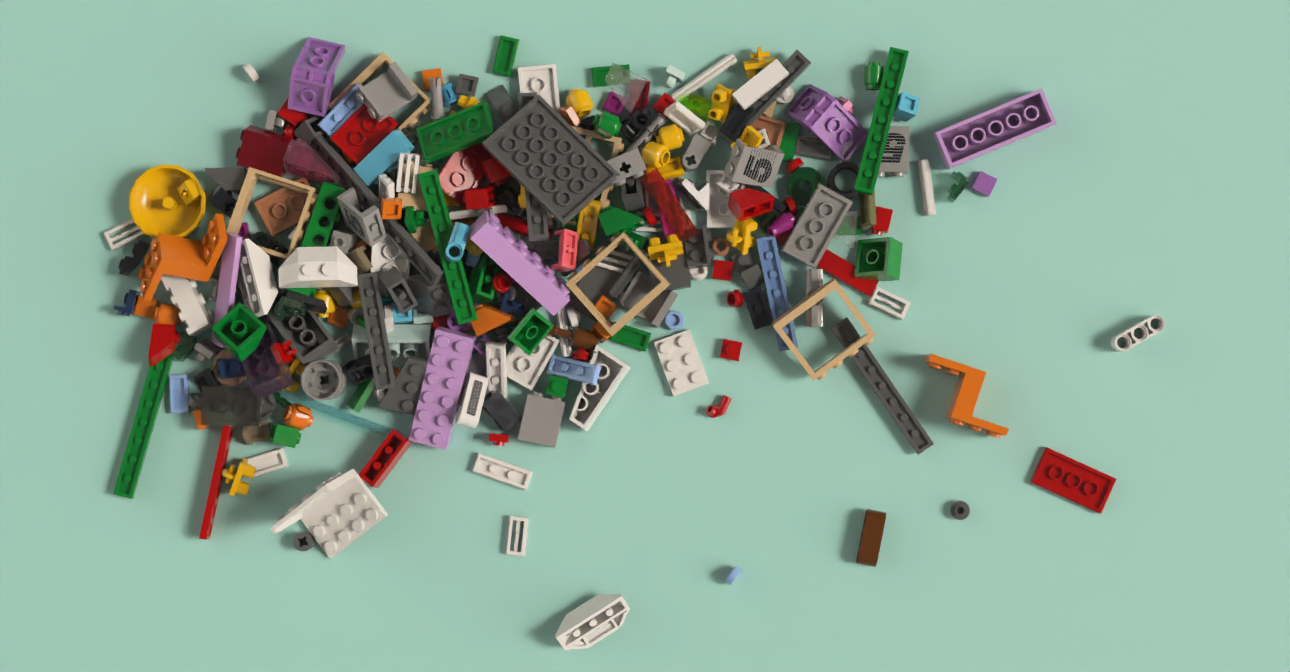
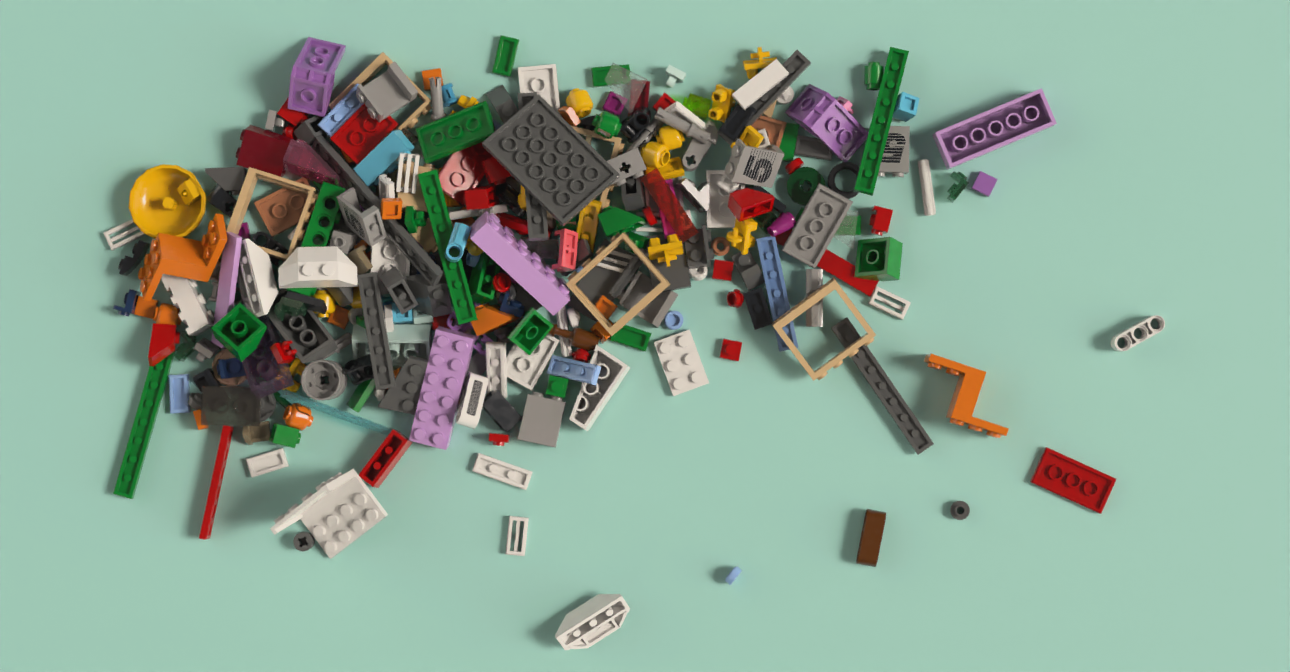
(243, 470): yellow hips -> none
(251, 72): white tile -> none
(467, 85): dark grey plate -> none
(682, 125): none -> light grey pin
(704, 77): white axle -> none
(719, 409): red arm -> none
(790, 205): red tile -> none
(867, 211): olive tile -> none

